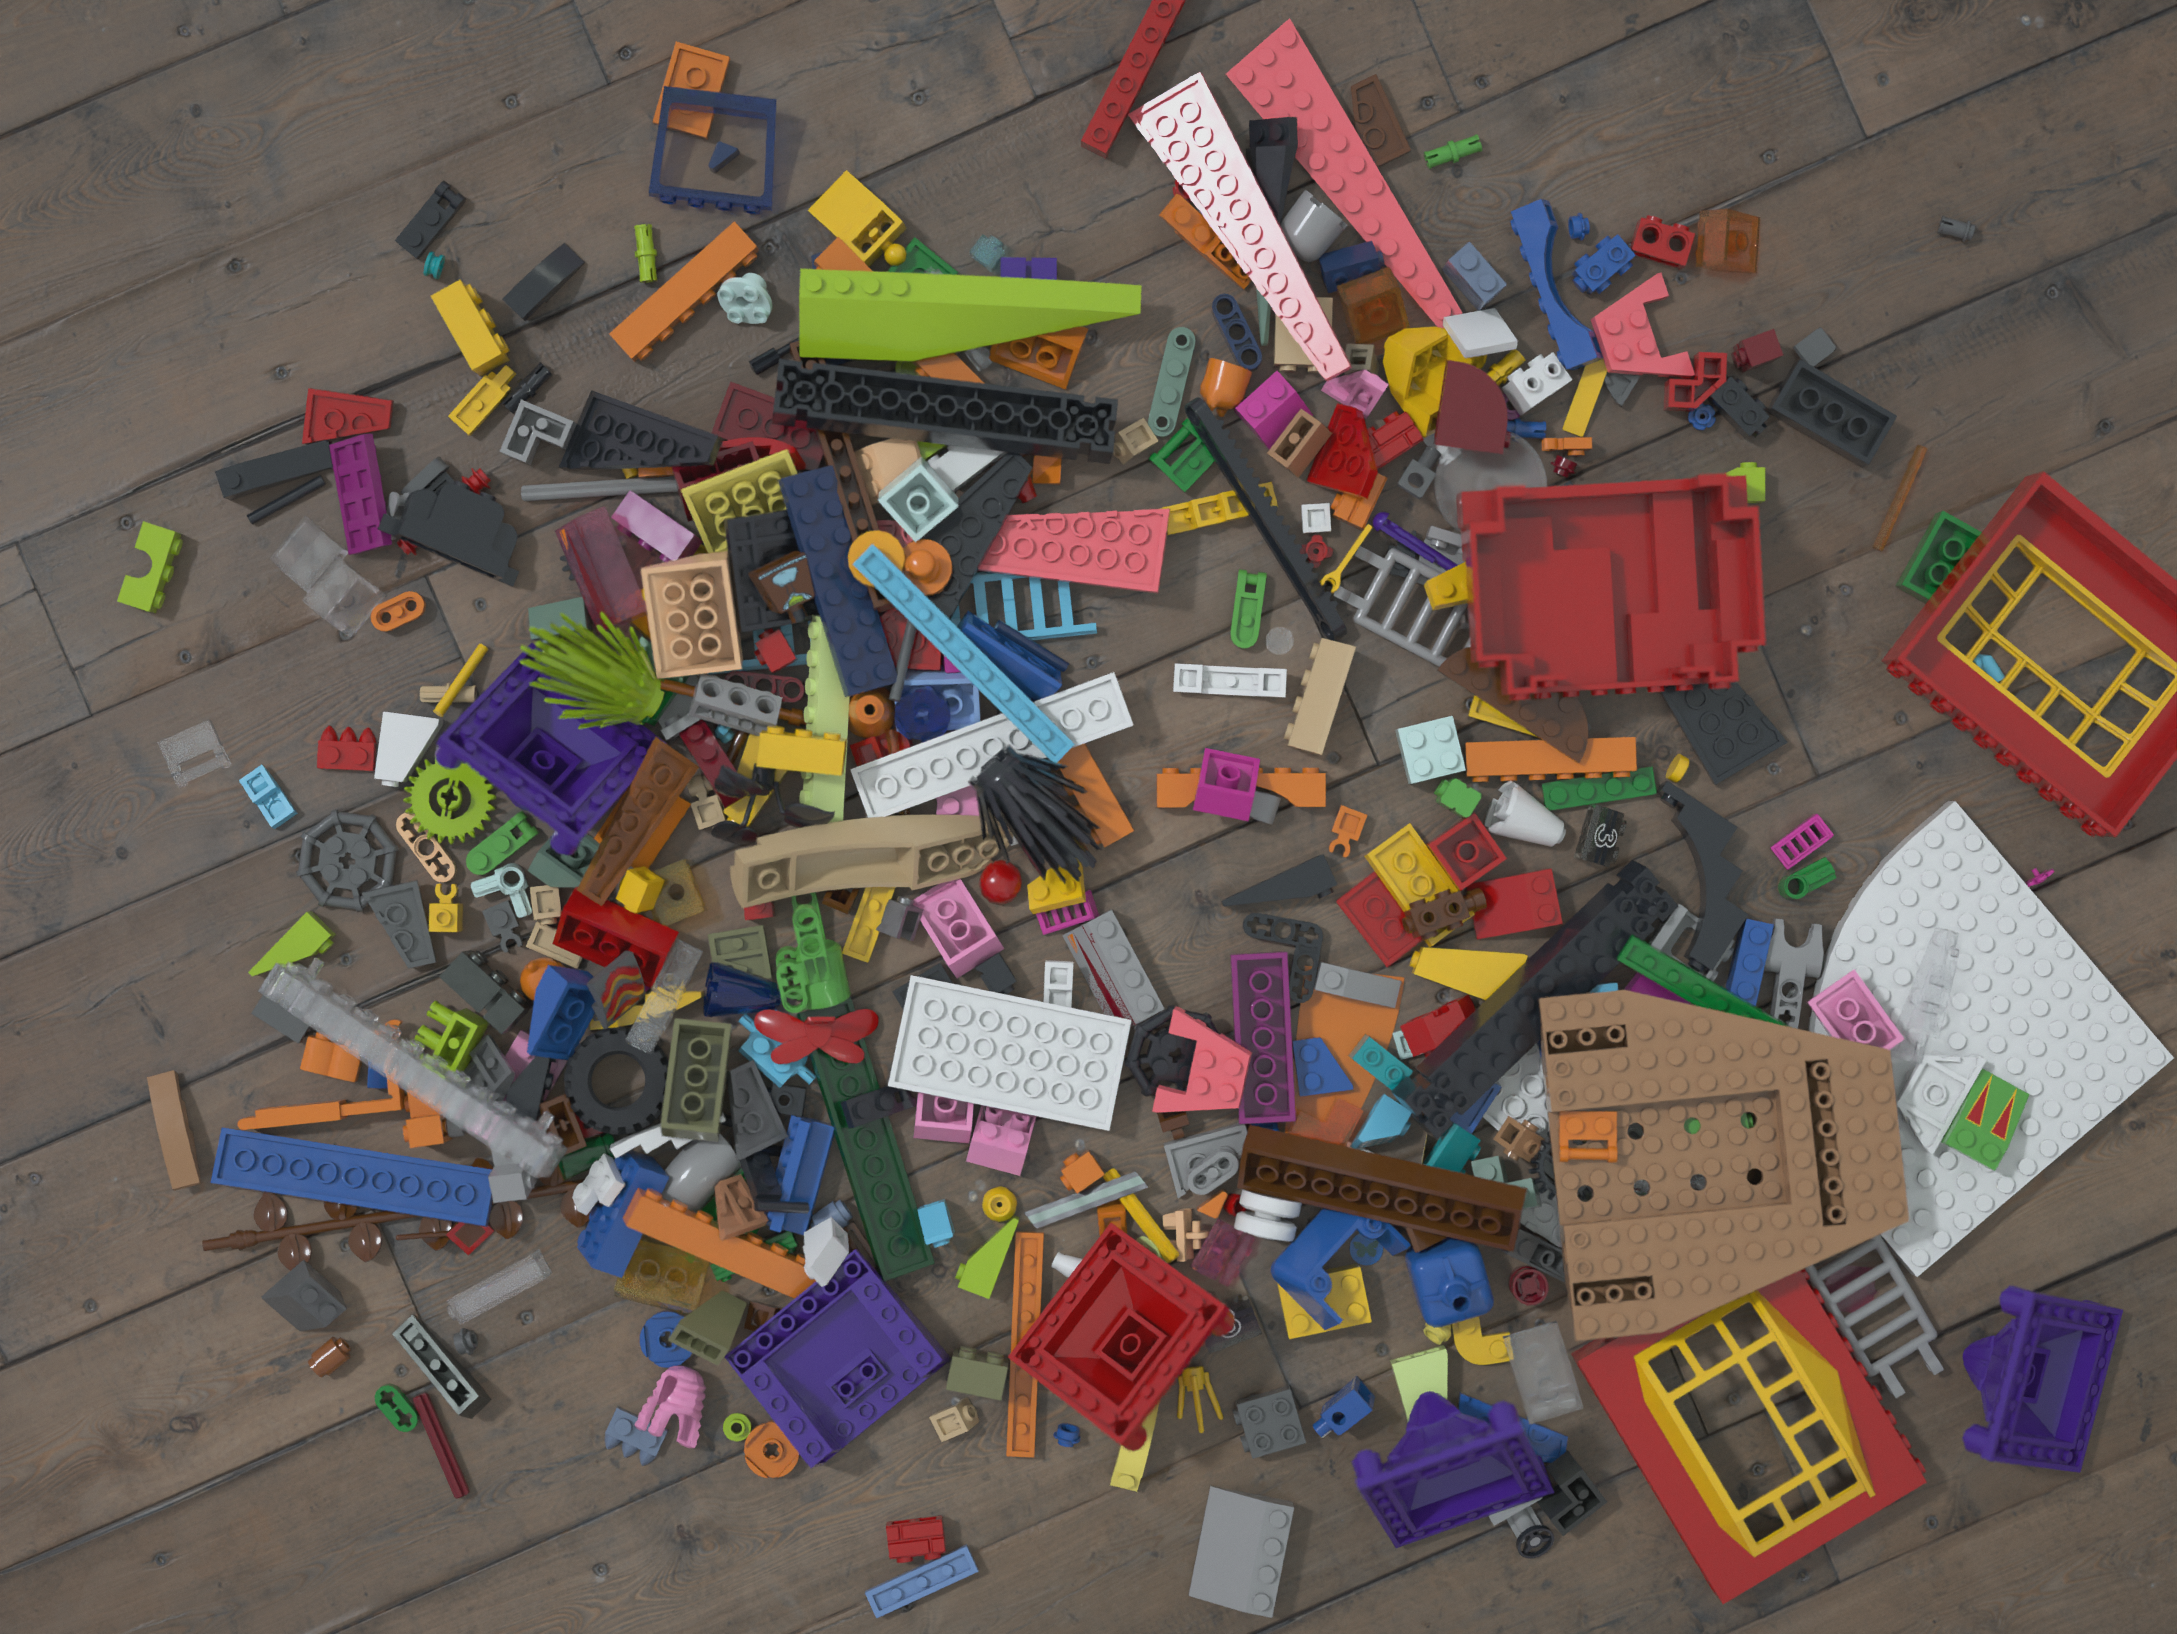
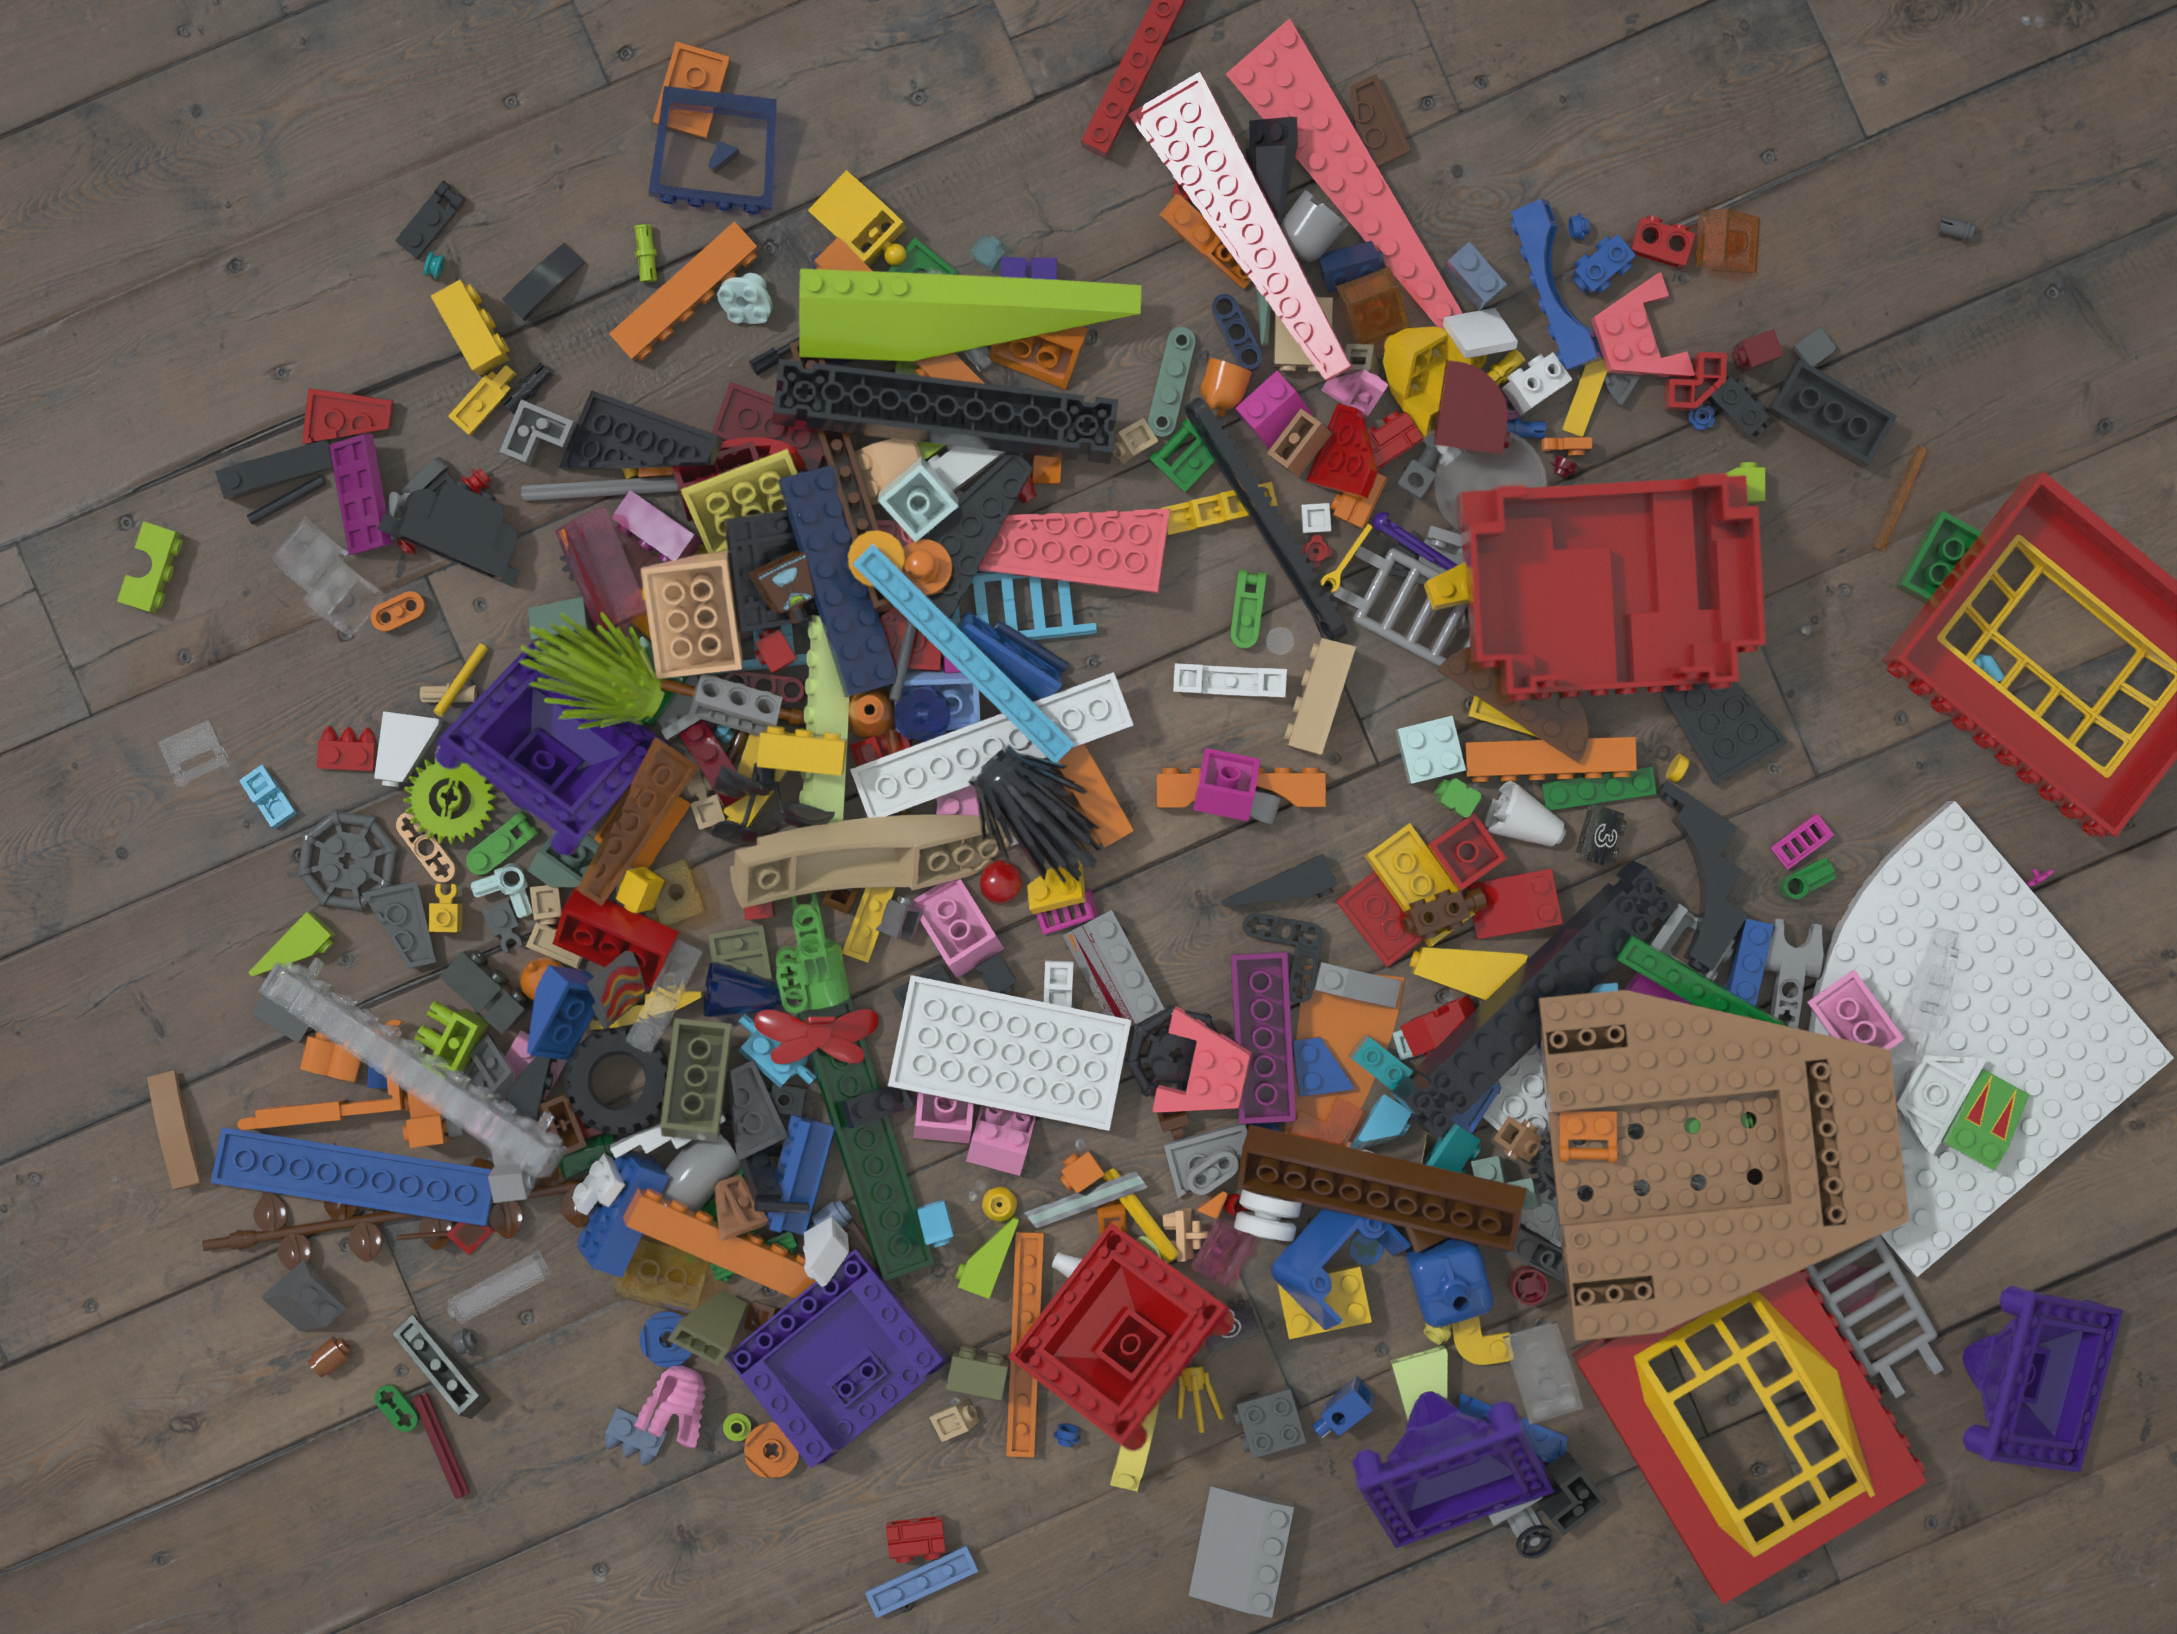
(1347, 826): orange plate -> none
(1453, 151): bright green pin -> none

